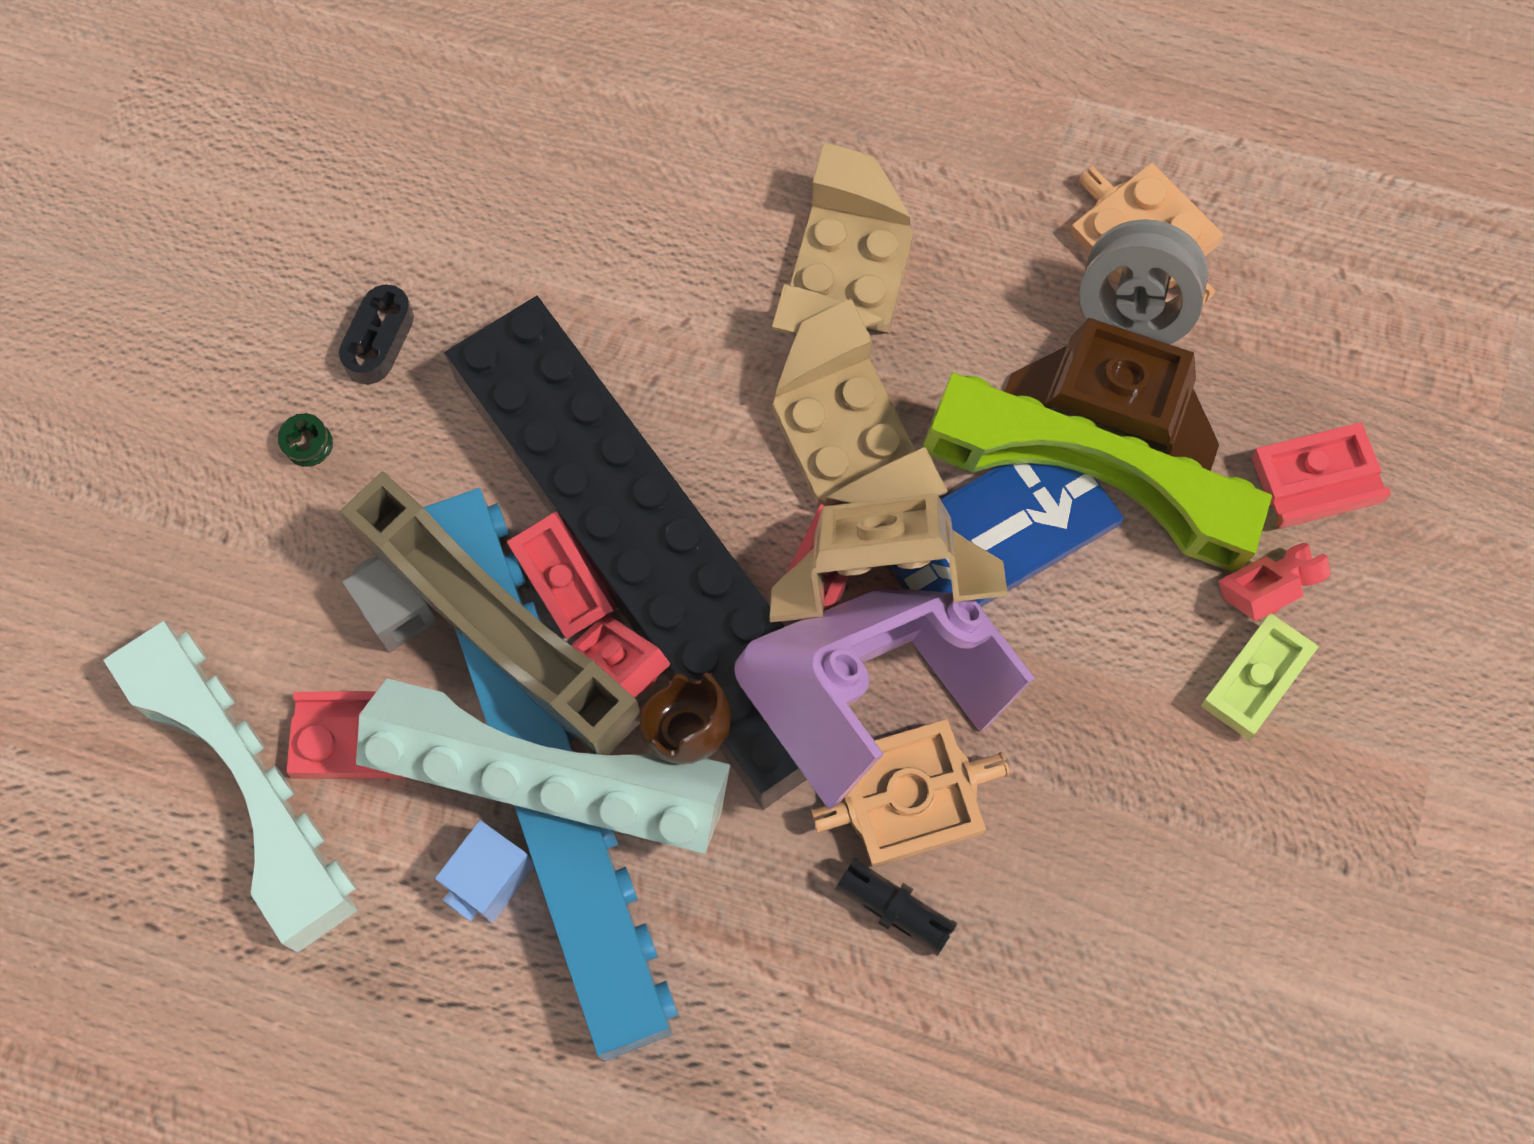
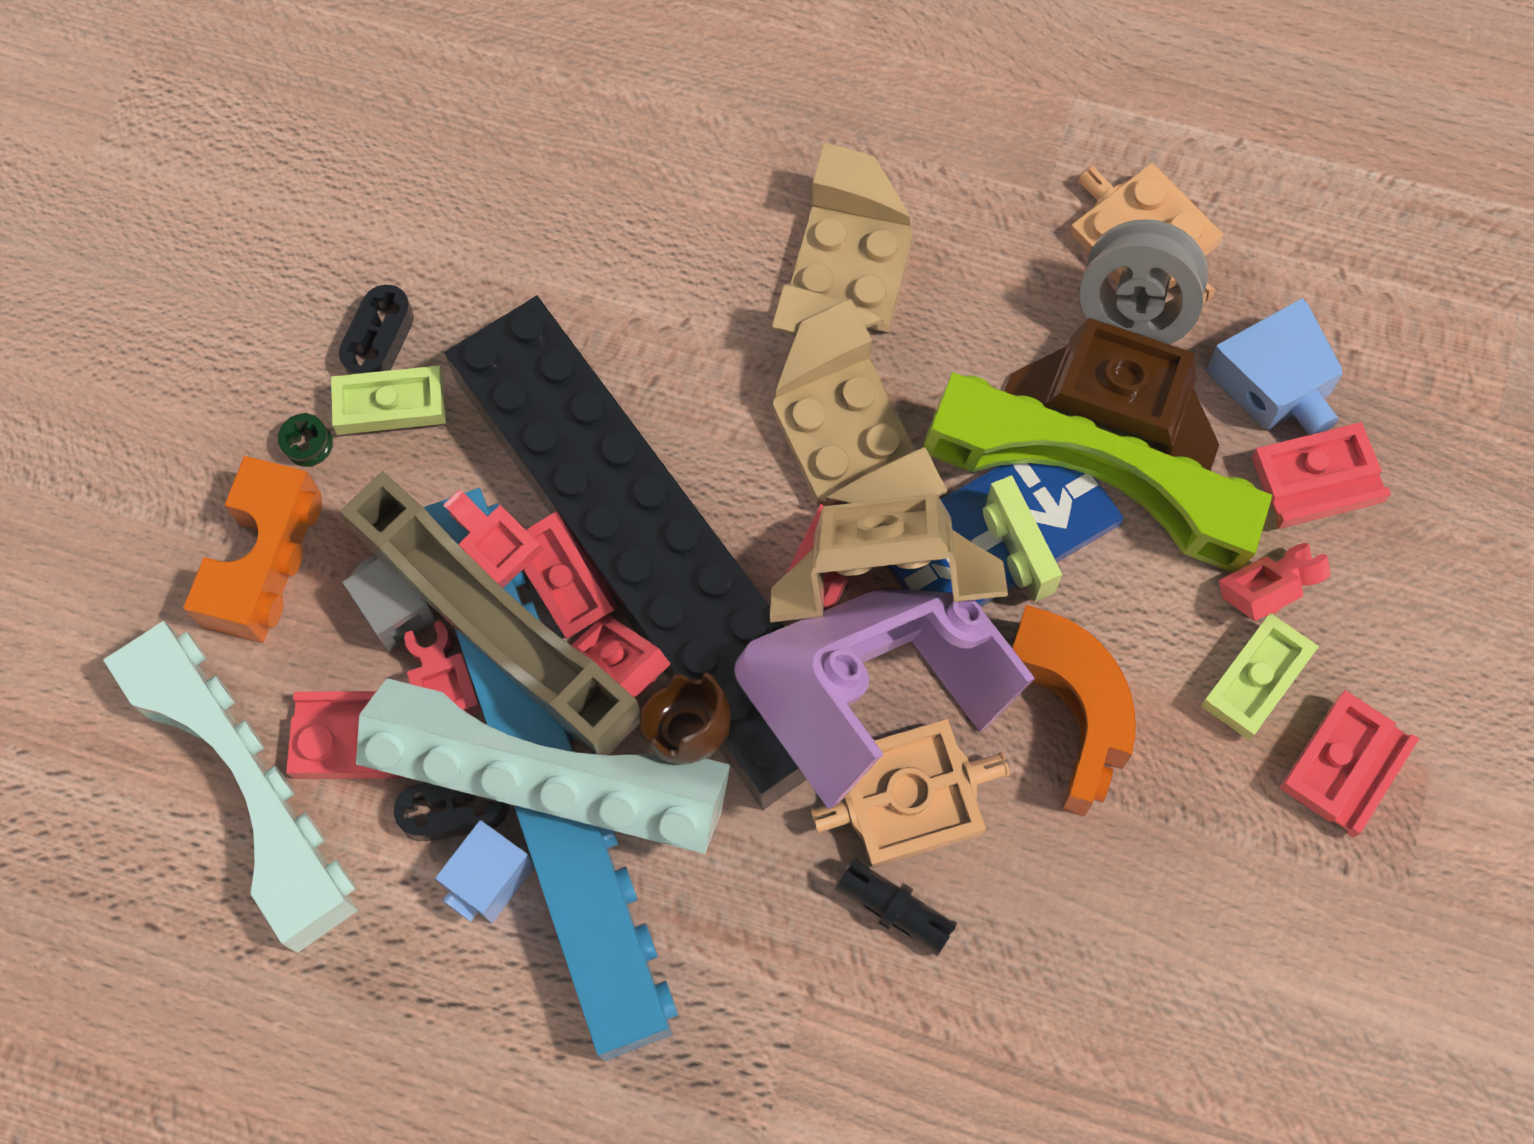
(247, 593): none -> orange arch
(388, 400): none -> yellowish green plate
(443, 672): none -> coral plate
(445, 823): none -> black beam
(493, 541): none -> coral plate
(1030, 556): none -> yellowish green plate
(1094, 689): none -> orange arch
(1280, 370): none -> light blue torso
(1349, 763): none -> coral plate

